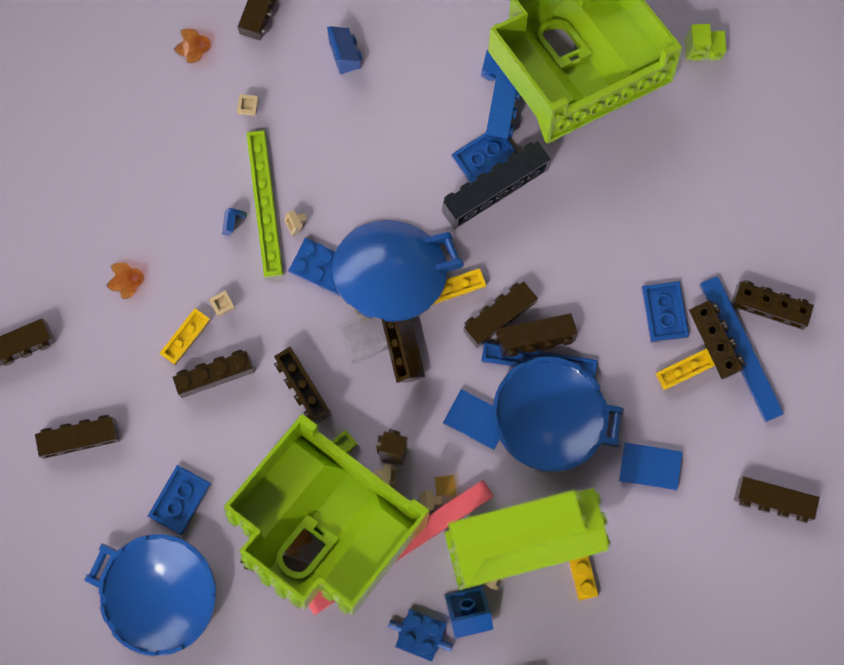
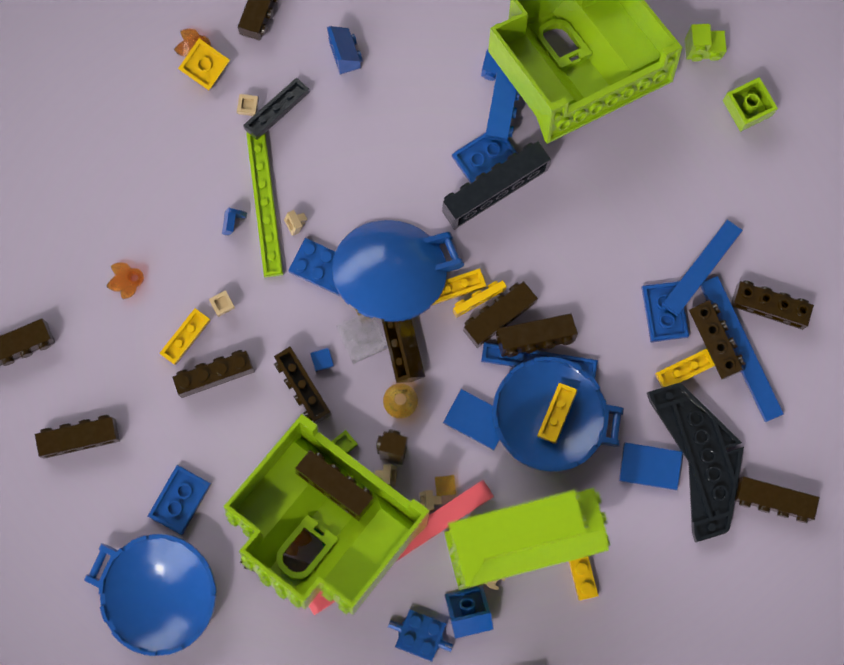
(203, 64): none -> yellow plate
(276, 108): none -> black plate
(322, 359): none -> blue tile
(335, 485): none -> dark brown brick
(407, 408): none -> clear yellow piece
(479, 298): none -> yellow plate
(557, 413): none -> yellow plate
(702, 268): none -> blue tile
(704, 444): none -> black wing
(750, 104): none -> lime brick

